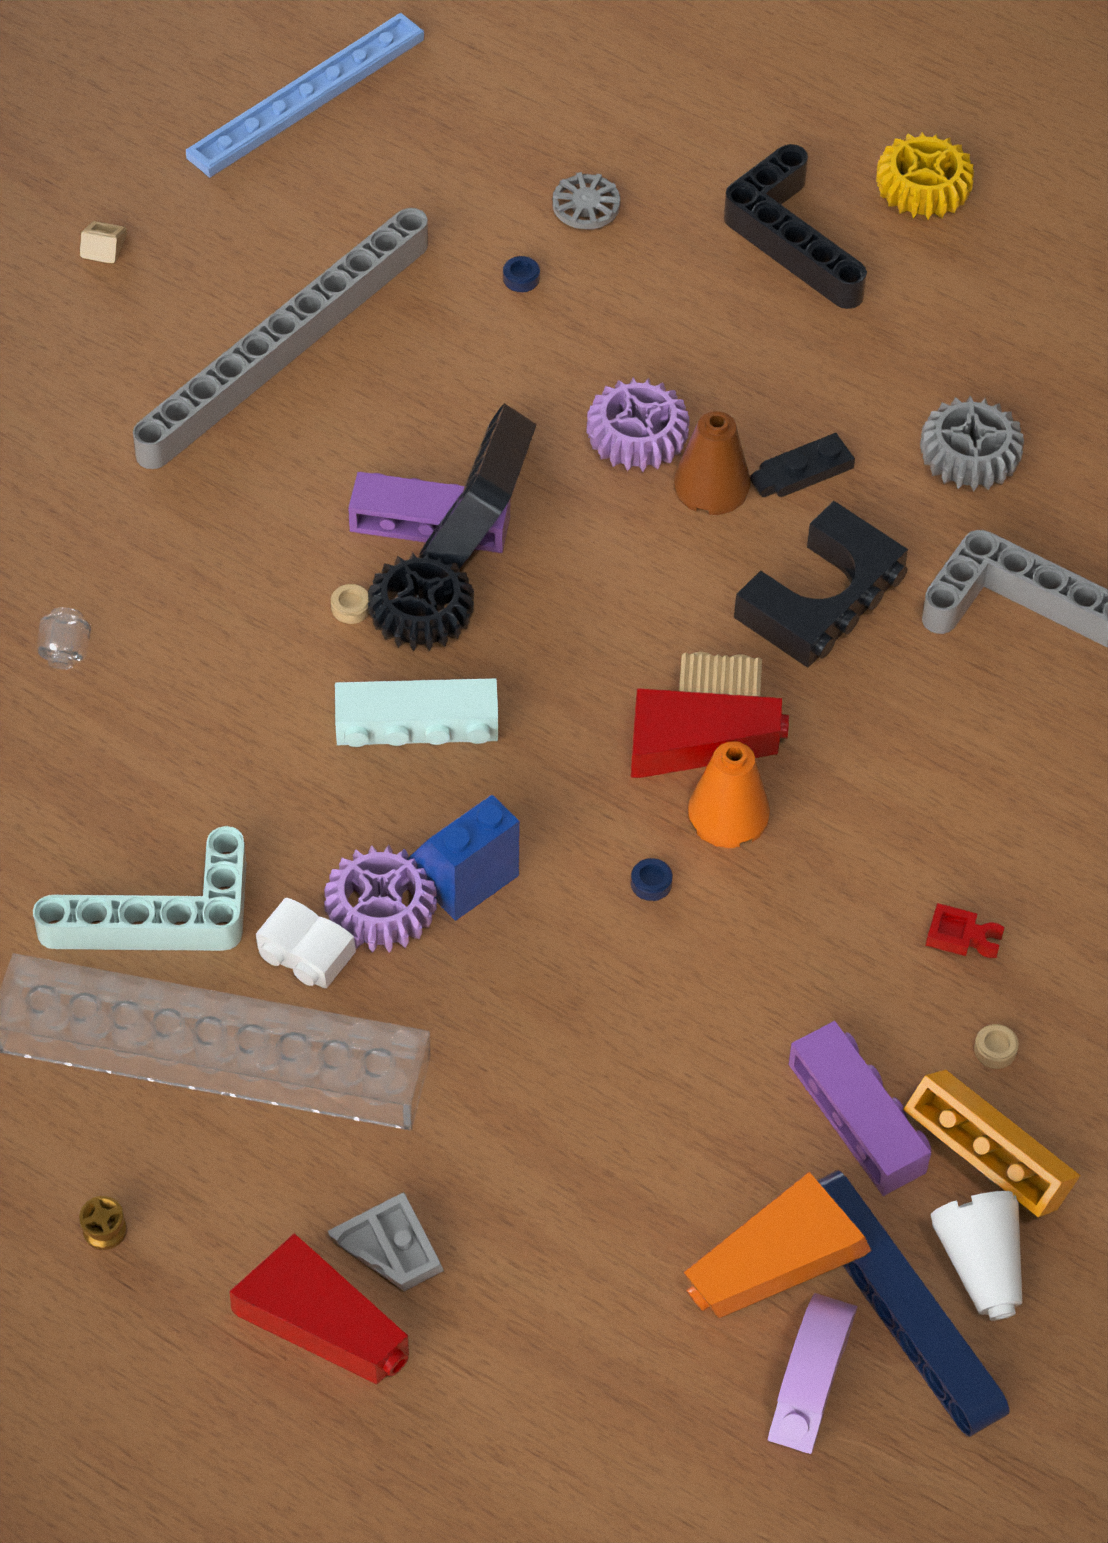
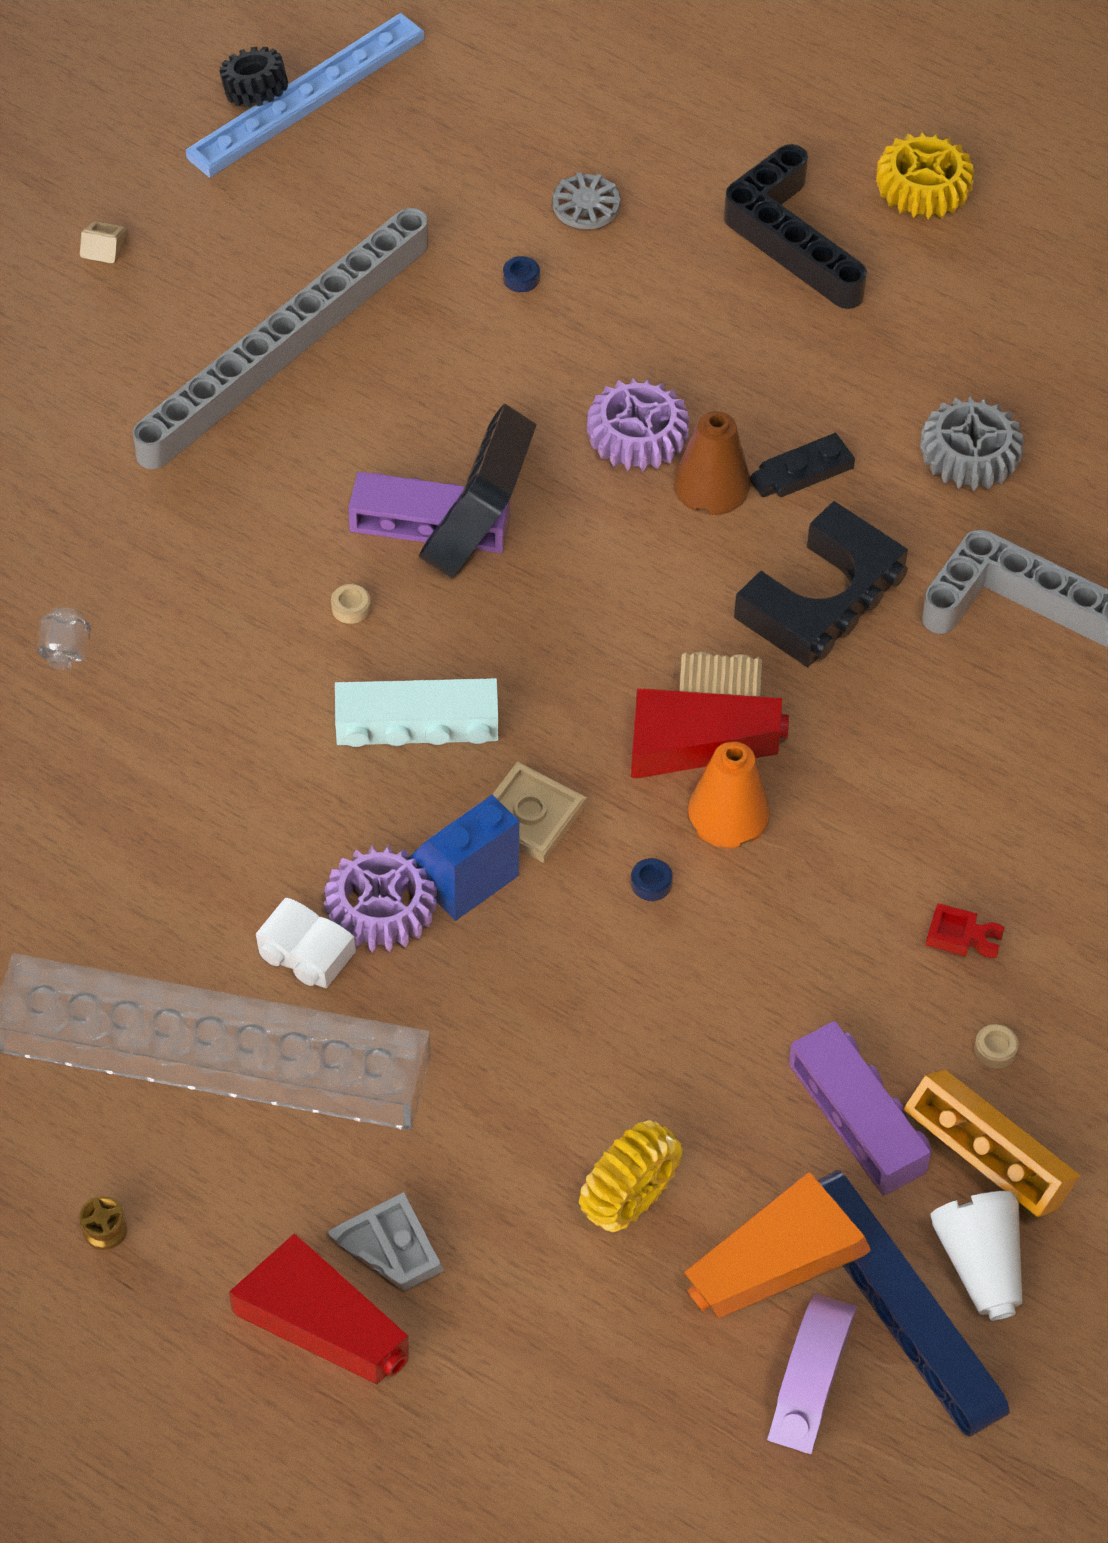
(156, 912): light aqua beam -> none
(253, 76): none -> black tyre
(422, 592): black gear -> none
(541, 806): none -> tan tile
(630, 1176): none -> yellow gear

